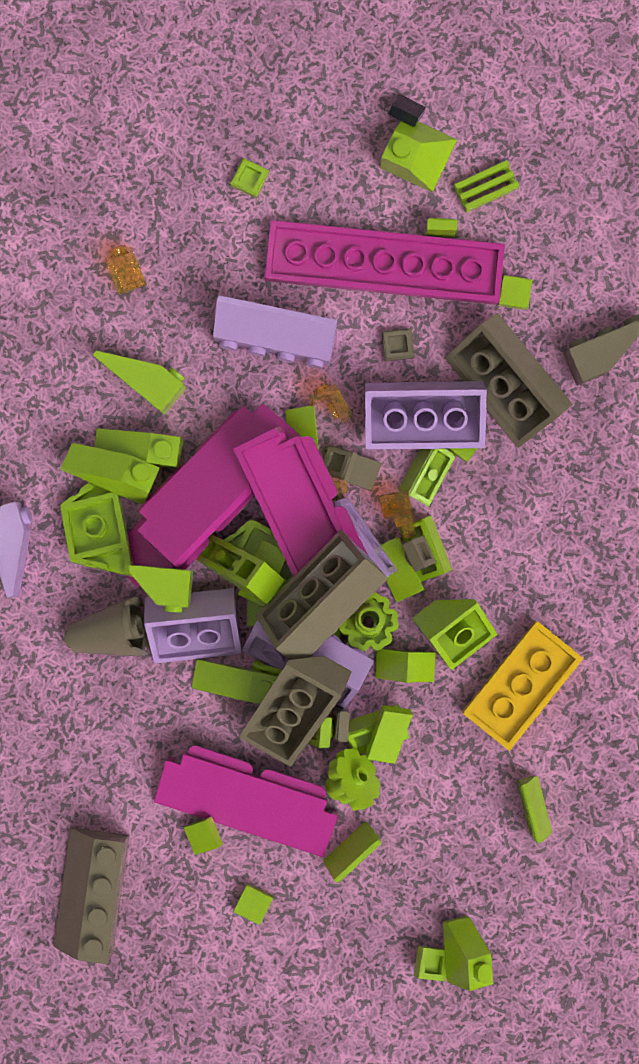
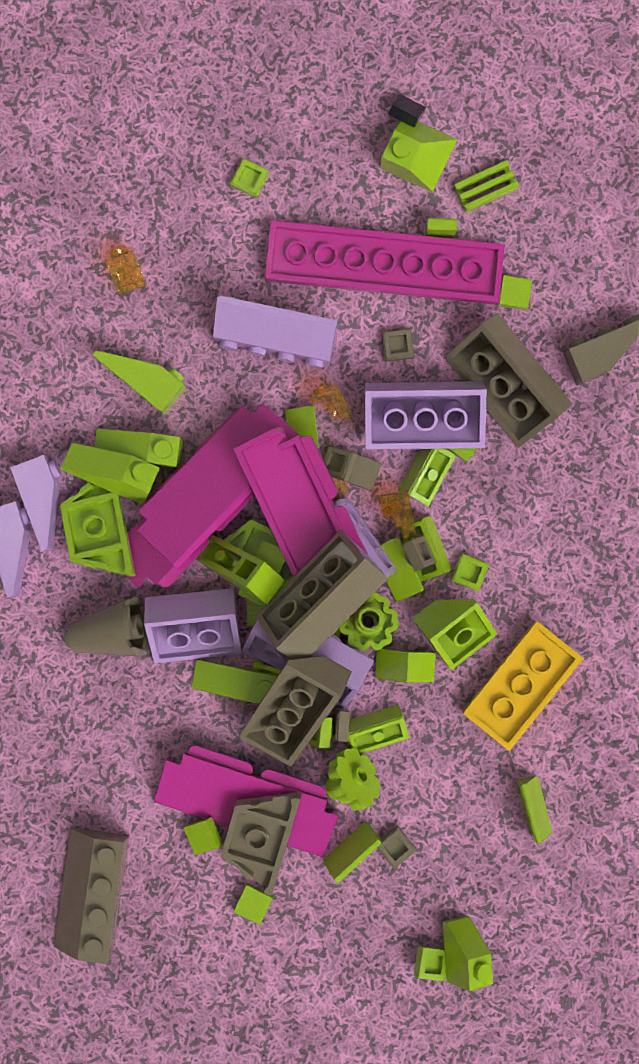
(40, 494): none -> lavender slope
(165, 585): lime slope -> none
(260, 836): none -> dark tan wing
(388, 734): lime tile -> none
(396, 847): none -> dark tan tile
(470, 572): none -> lime tile

